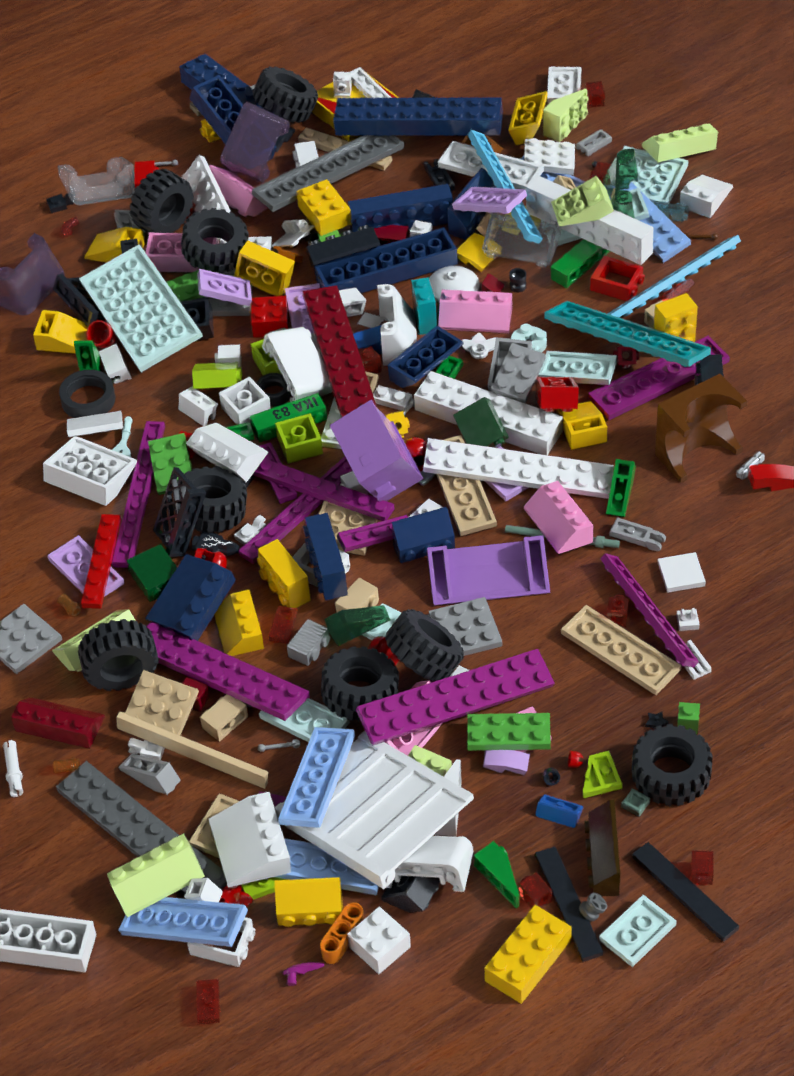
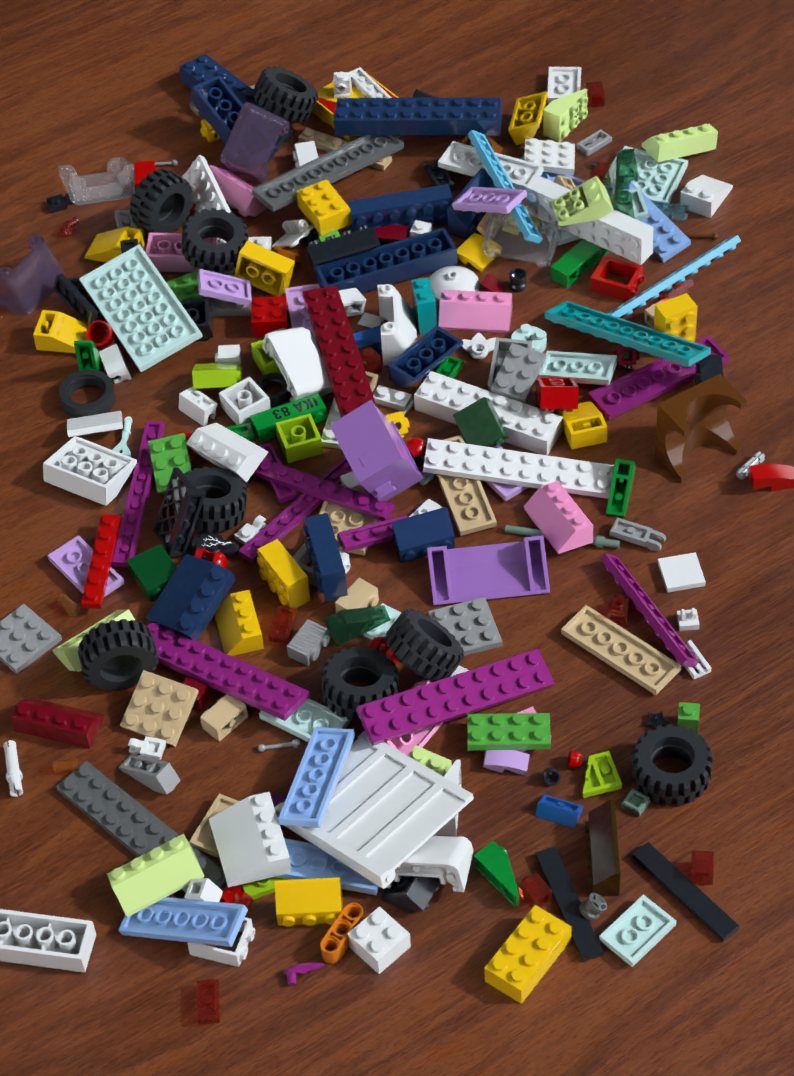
(192, 750): tan tile -> none

